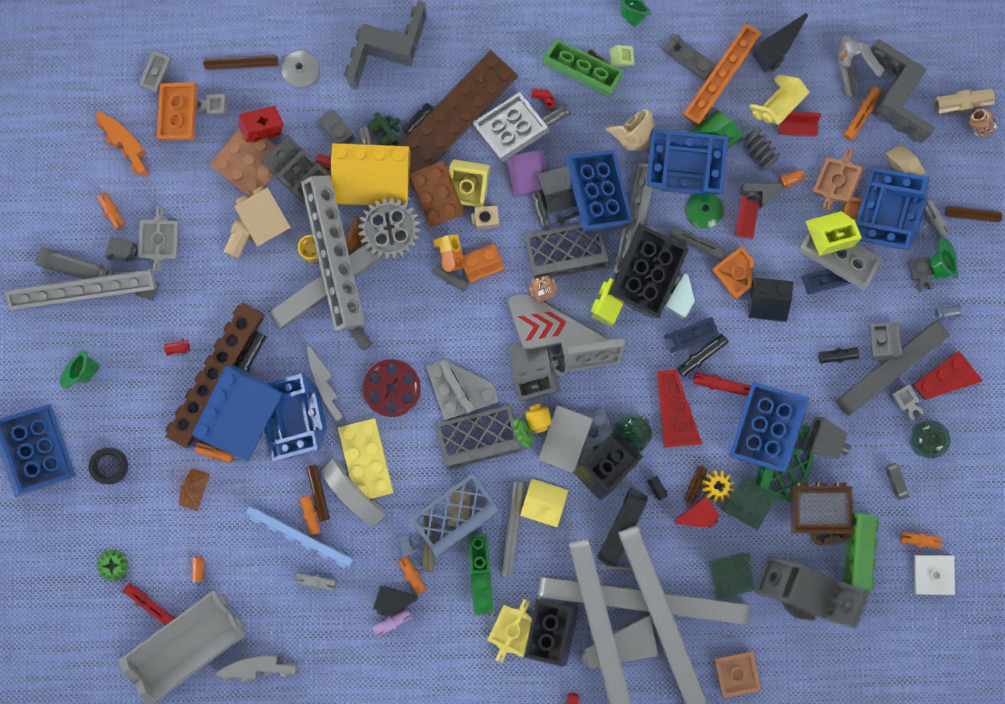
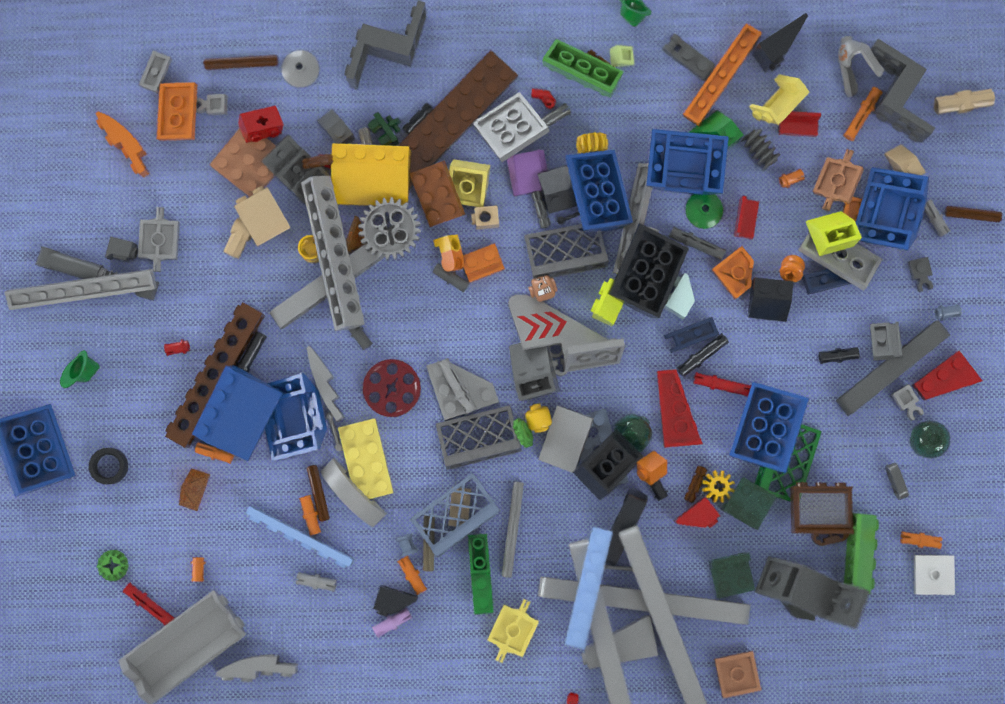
(111, 211): orange pin -> none
(317, 161): none -> reddish brown axle
(338, 446): none -> light grey hinge
(544, 502): light yellow slope -> none
(551, 632): black slope -> none
(588, 588): none -> light blue plate
(592, 142): none -> yellow gear
(636, 132): tan head -> none
(651, 468): none -> orange brick
(765, 191): dark grey slope -> none
(792, 268): none -> orange piece
(826, 439): dark grey torso -> none
(944, 261): green piece -> none
(983, 123): nougat head -> none

